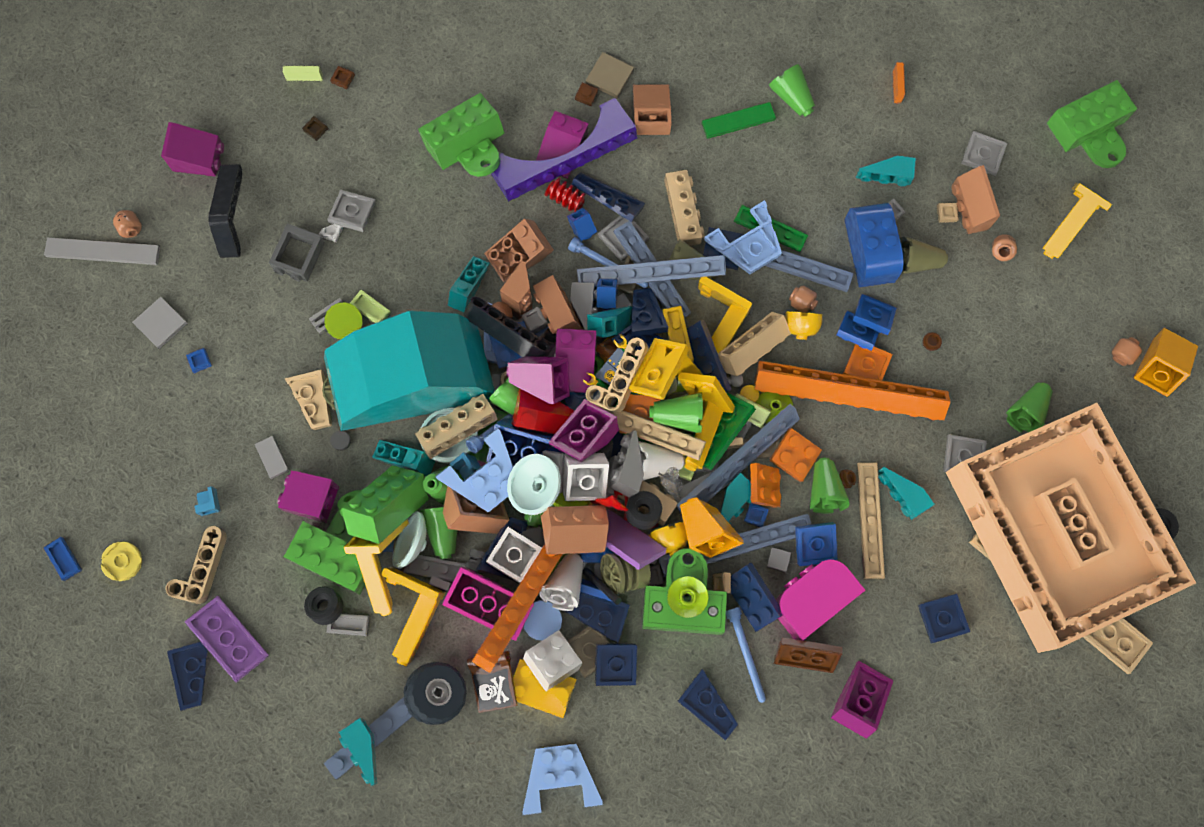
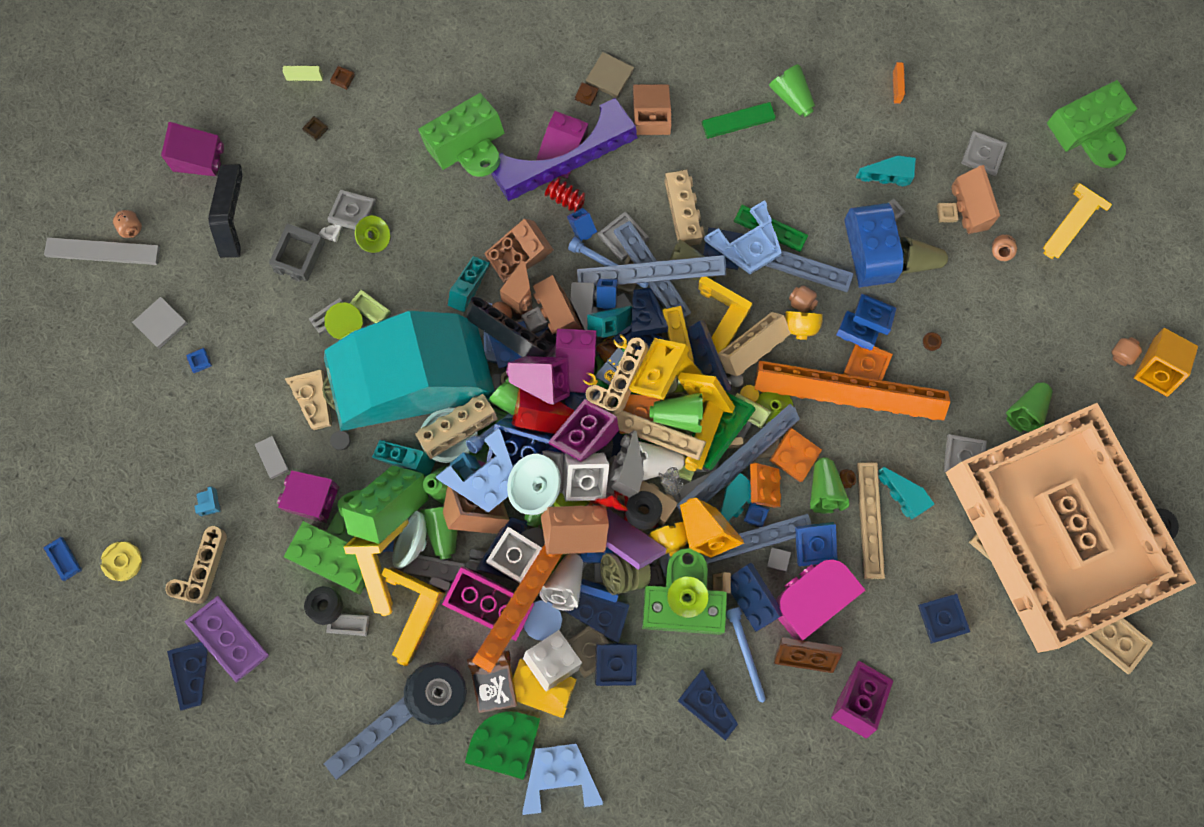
(361, 743): teal slope -> none
(379, 231): none -> lime dish
(504, 743): none -> green plate
(602, 586): black bar -> none
(610, 197): dark blue wing -> none

